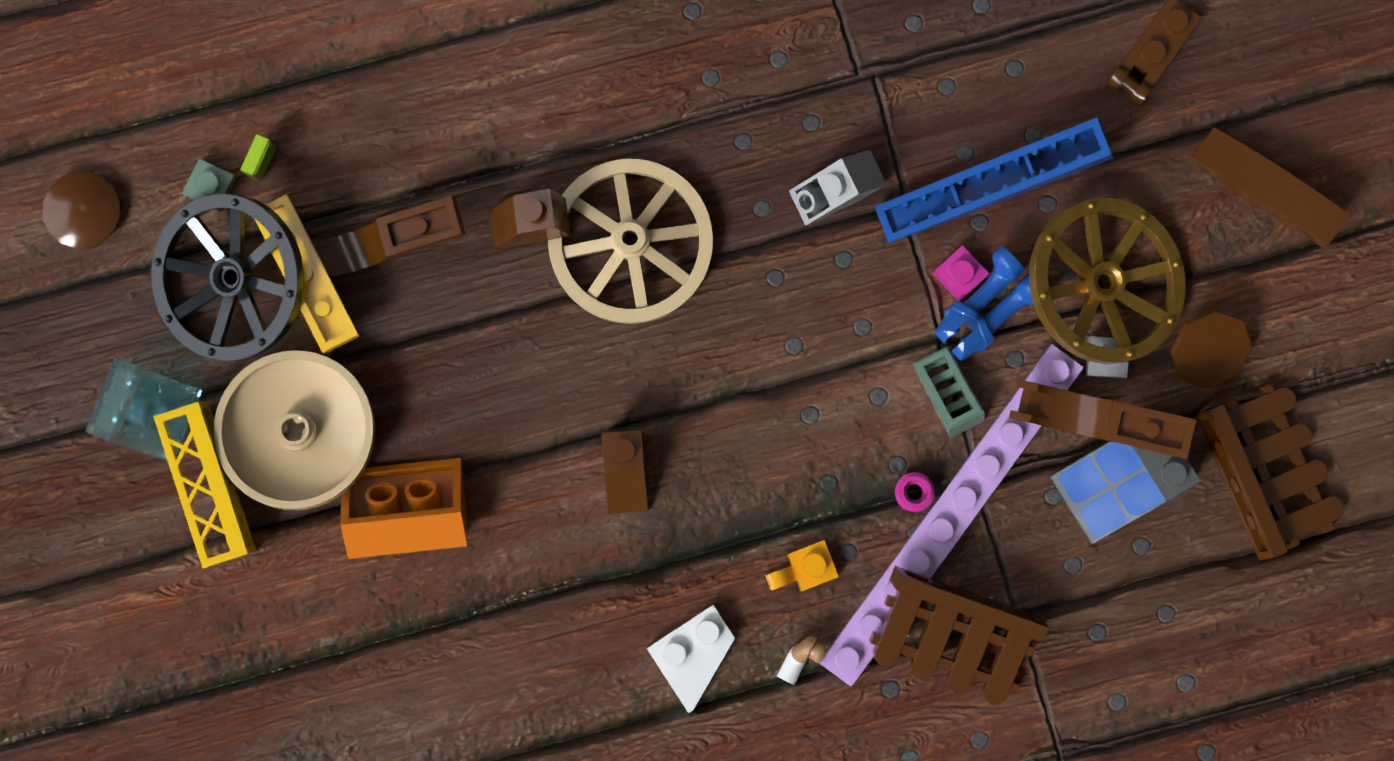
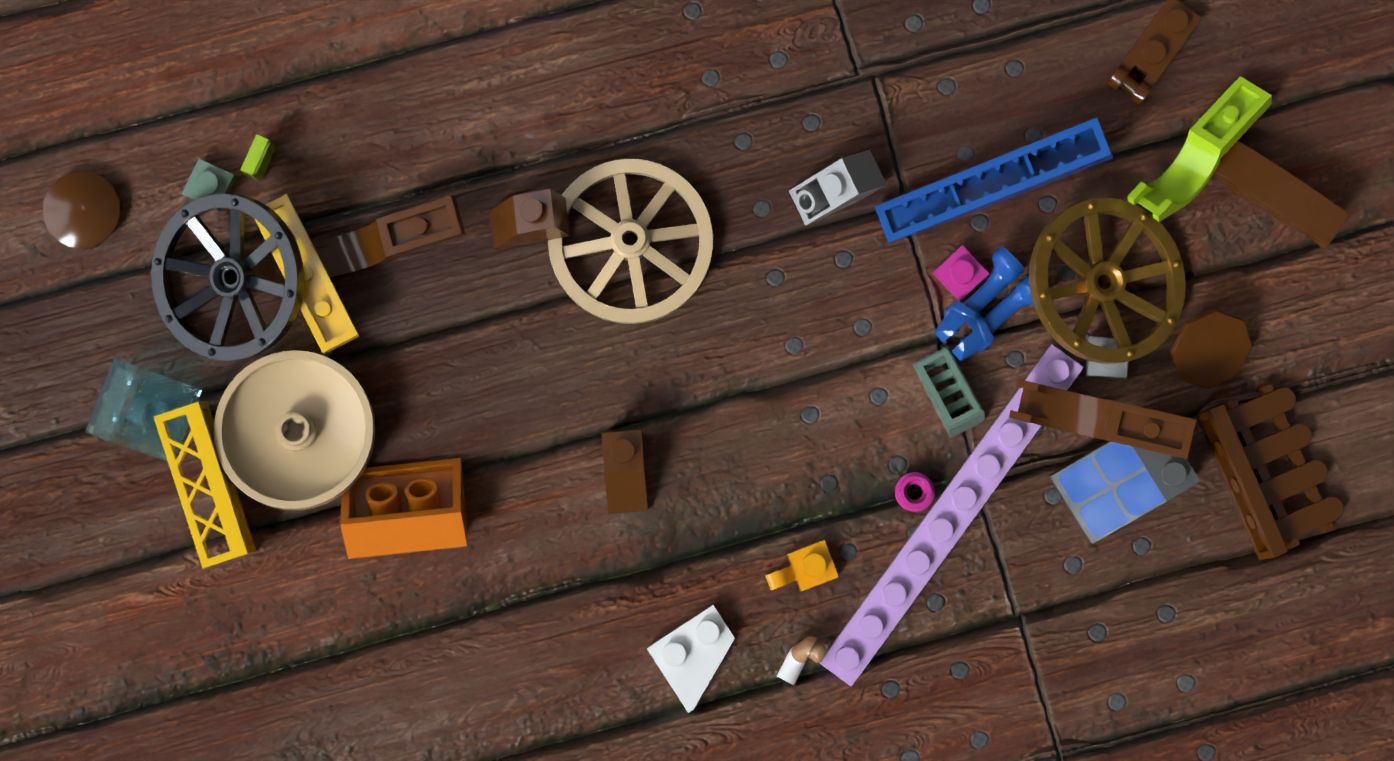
(941, 620): reddish brown fence -> none
(1203, 149): none -> lime piece

